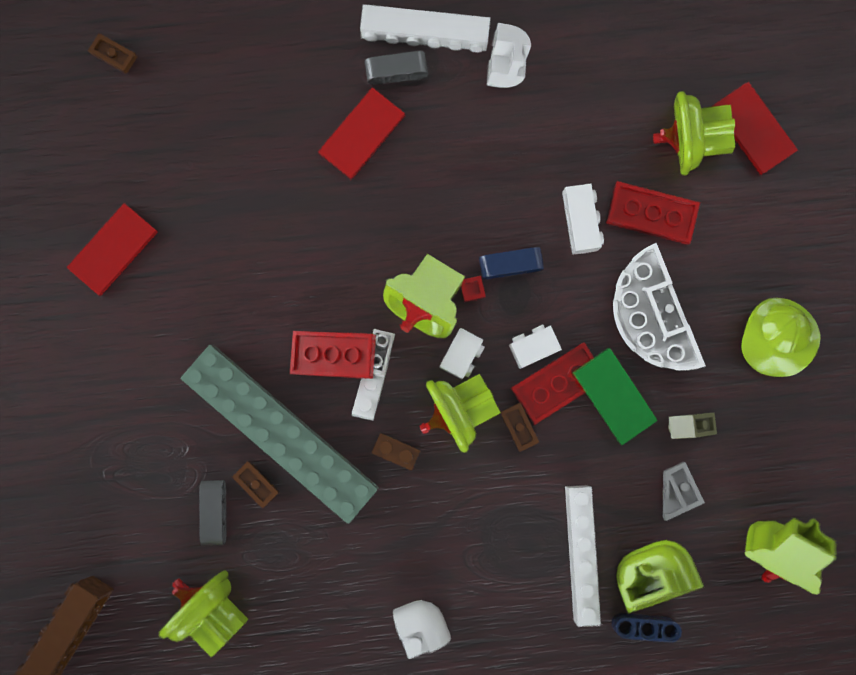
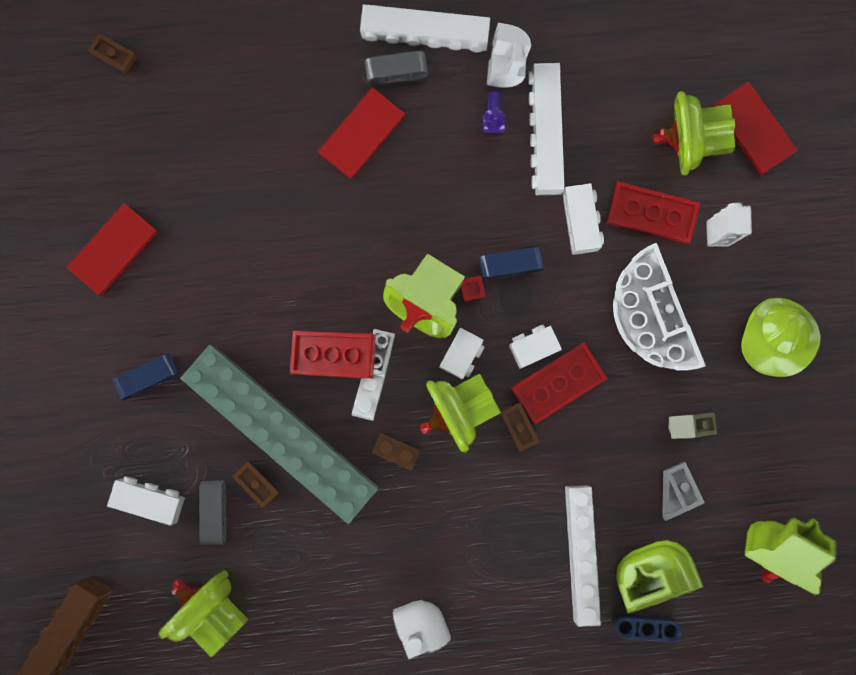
(145, 377): none -> dark blue beam
(146, 500): none -> white brick
(494, 118): none -> dark purple axle
(547, 129): none -> white brick
(615, 396): green tile -> none
(729, 225): none -> white brick

